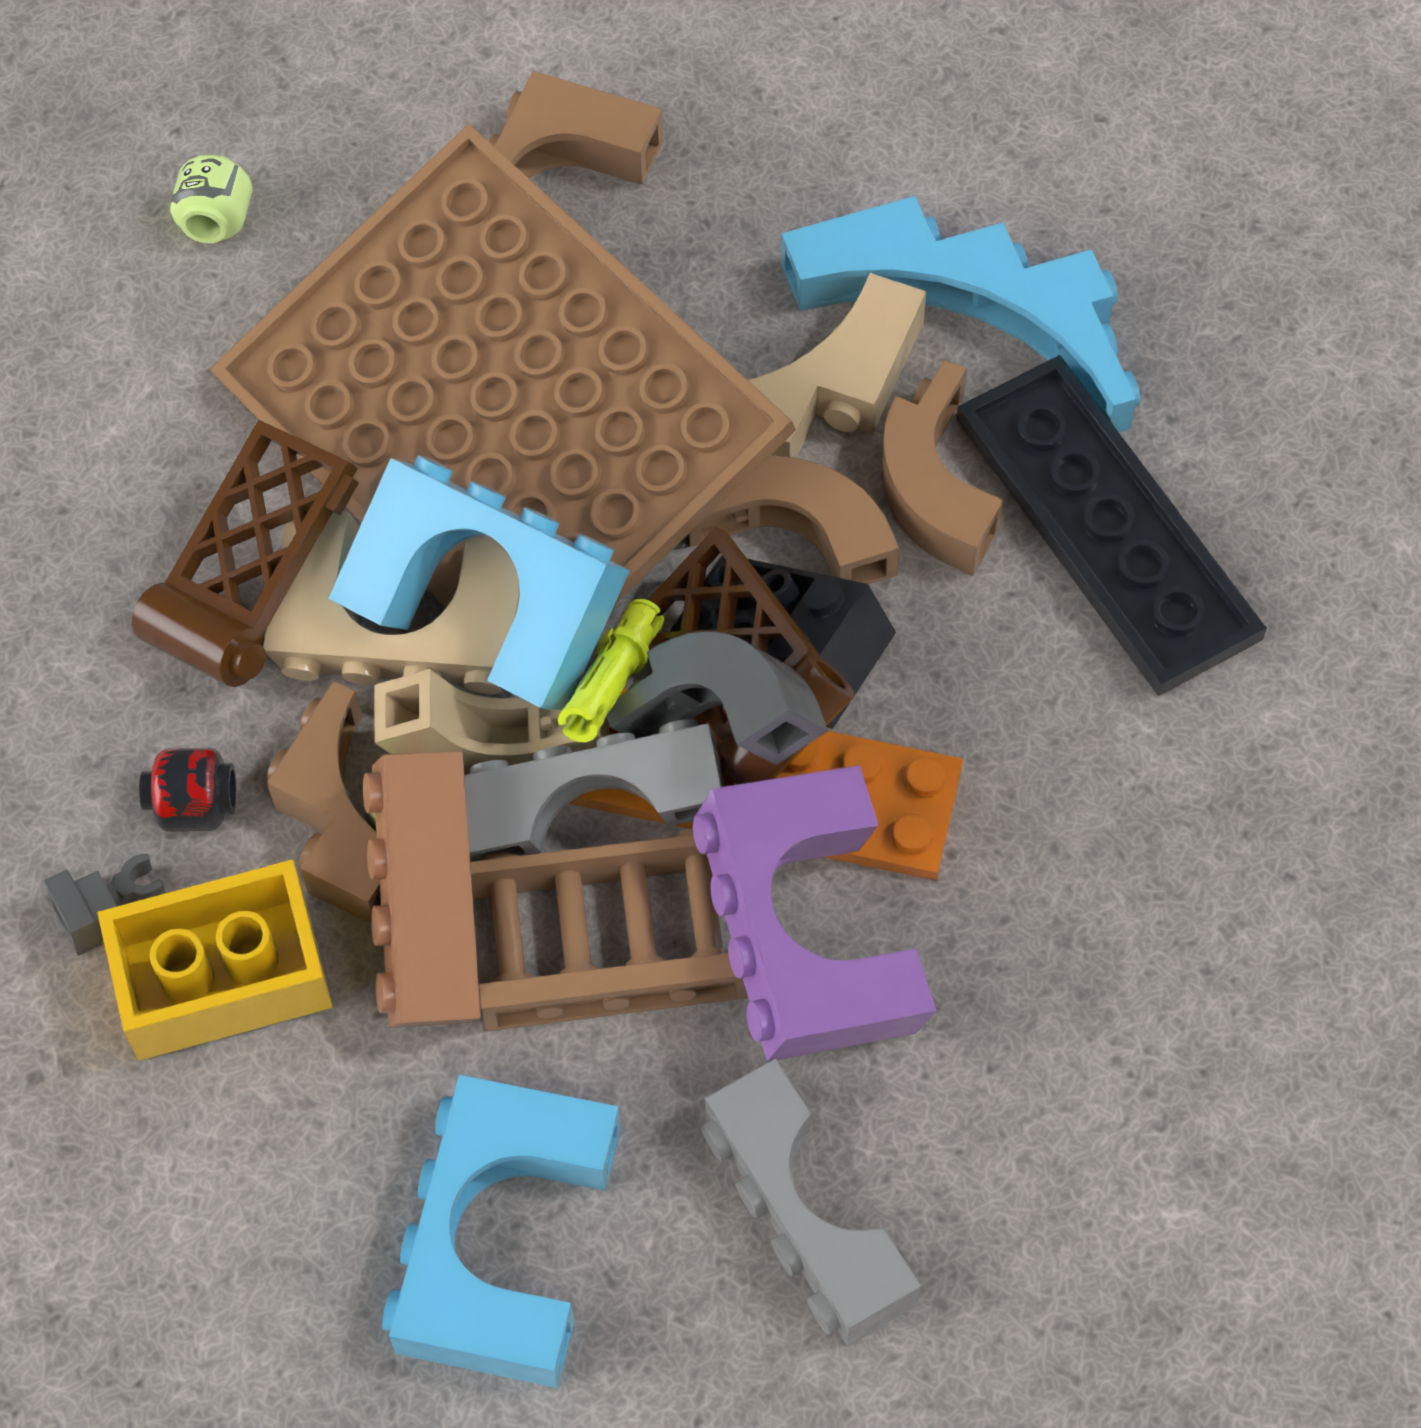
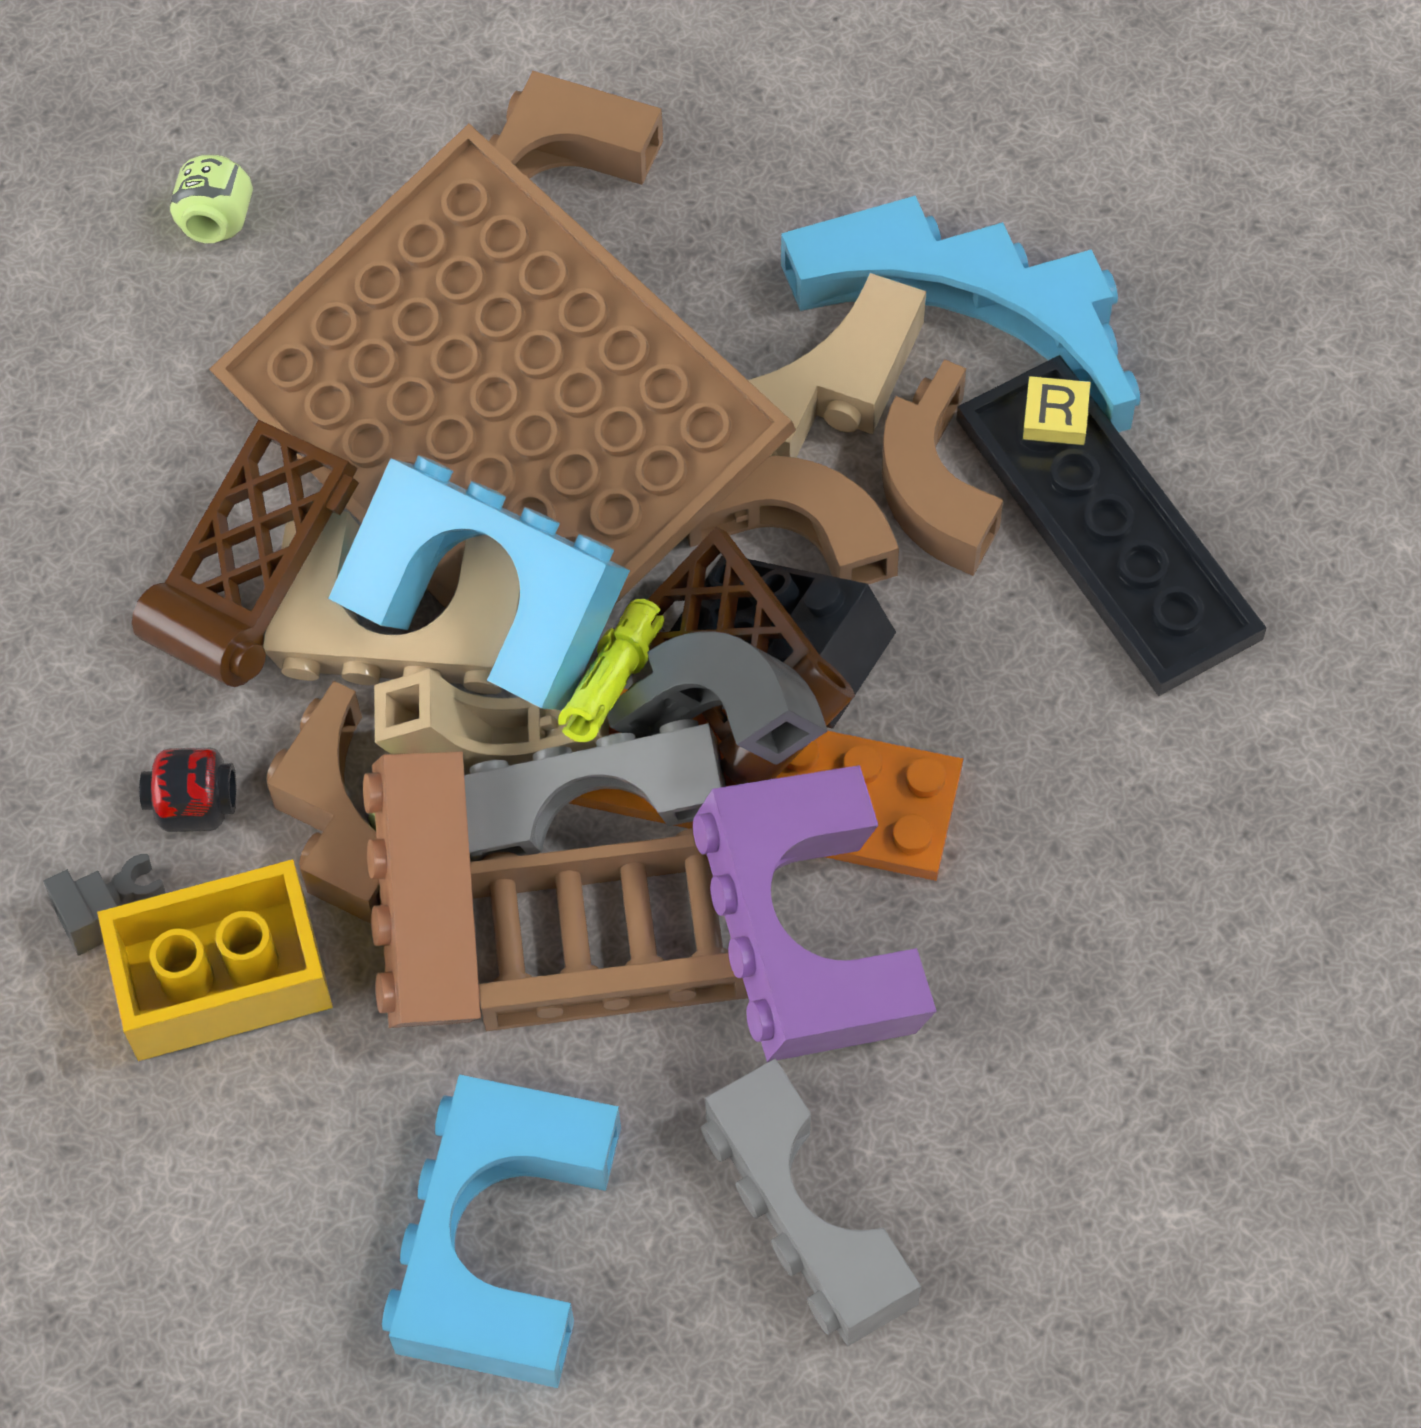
(1056, 410): none -> light yellow tile

